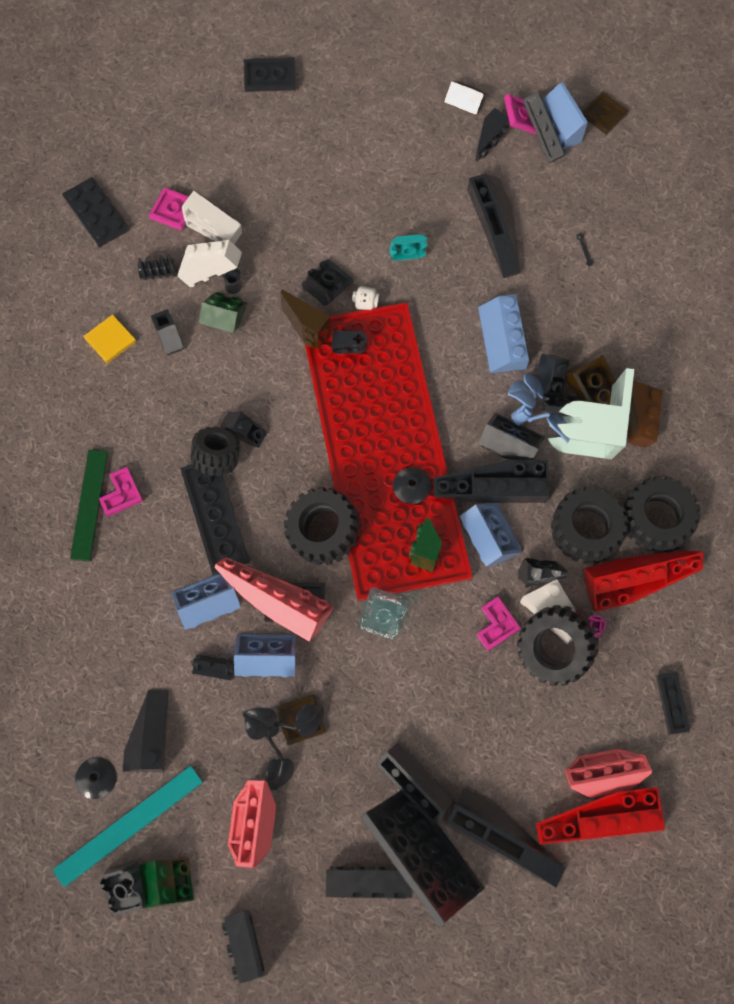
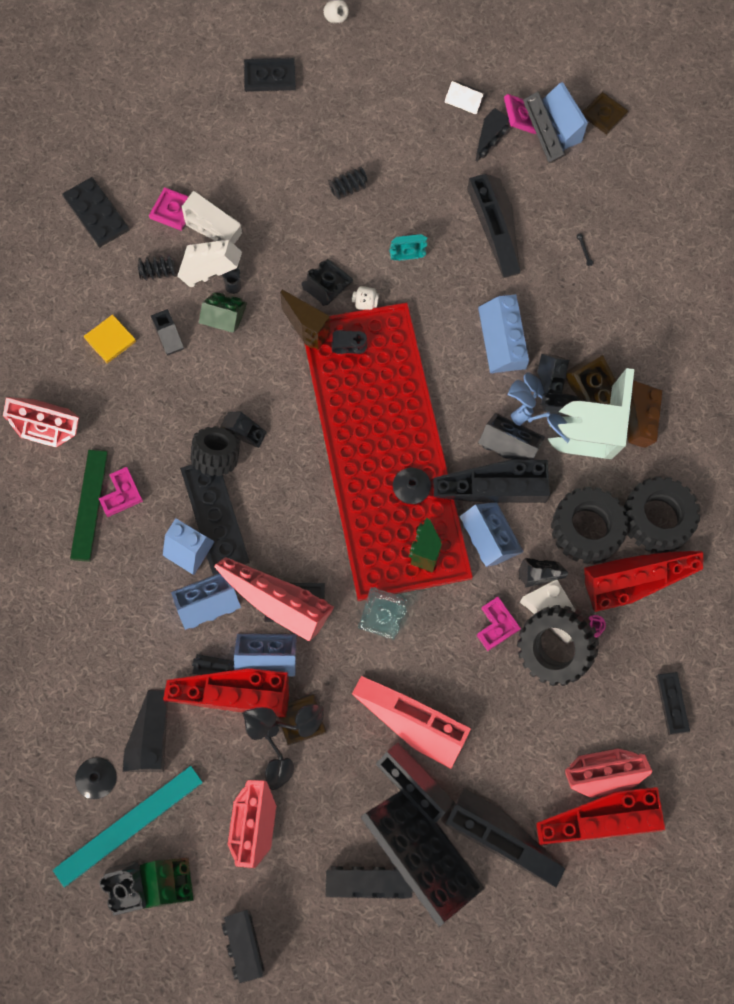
(40, 421): none -> coral wedge
(186, 546): none -> medium blue slope
(232, 690): none -> red wedge
(306, 509): black tyre -> none
(336, 11): none -> white head
(348, 182): none -> black piece
(414, 722): none -> coral wedge

